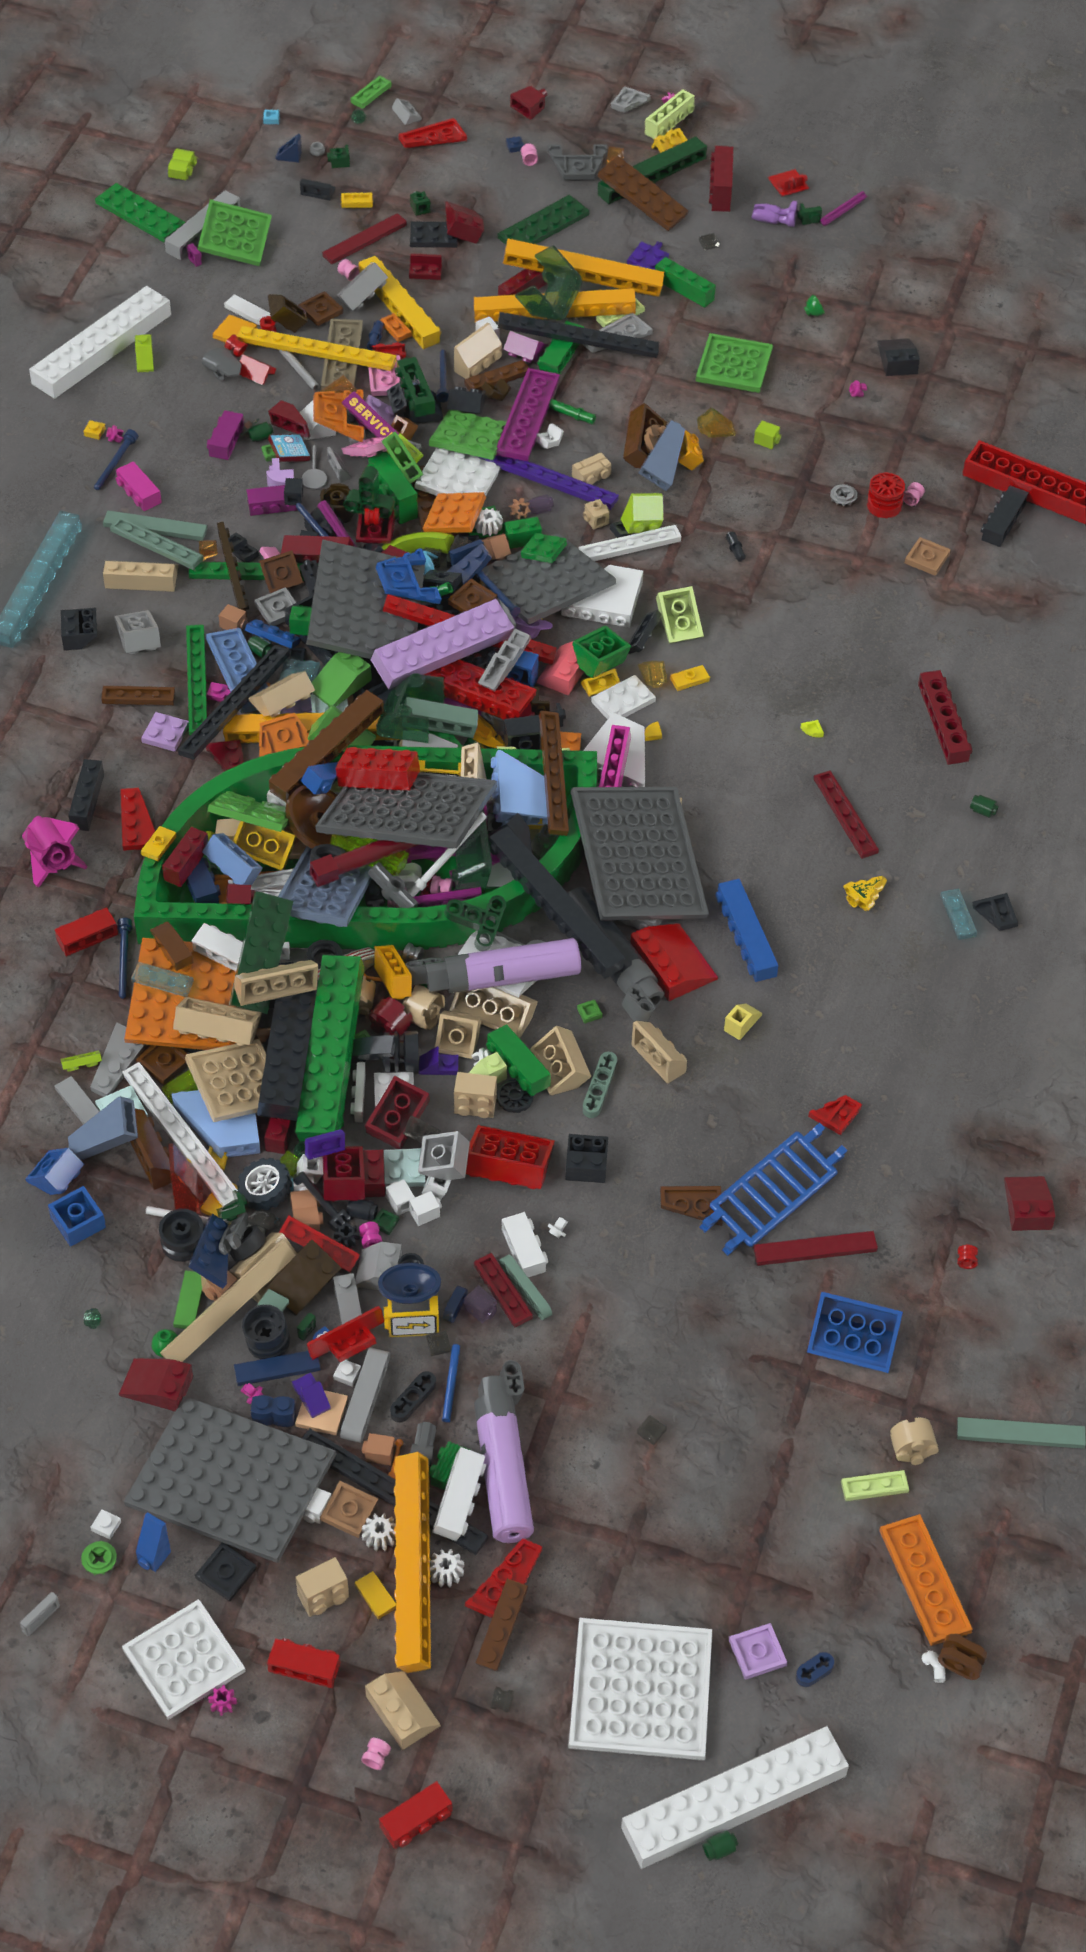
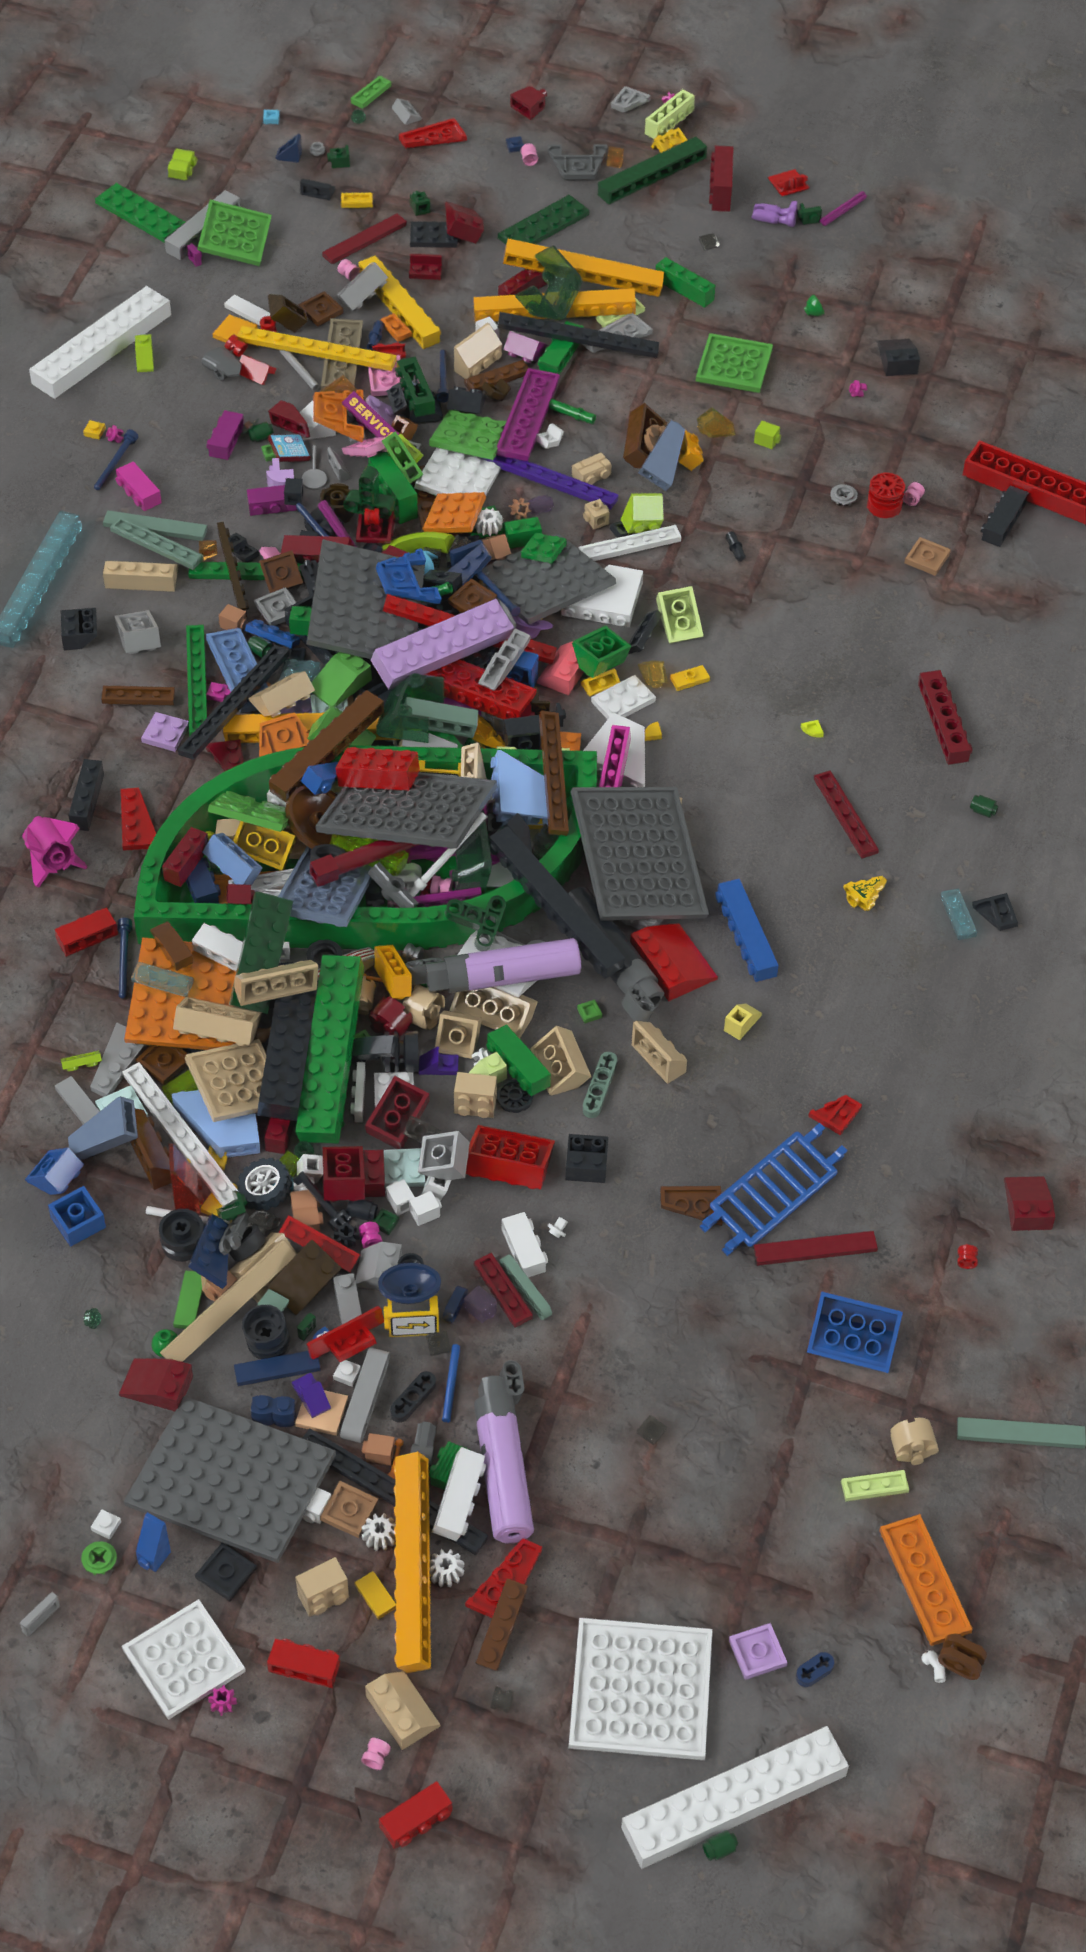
(158, 843): yellow plate -> none
(250, 1391): dark pink plate -> none
(324, 1144): dark purple plate -> none
(643, 193): reddish brown plate -> none
(647, 255): dark purple plate -> none

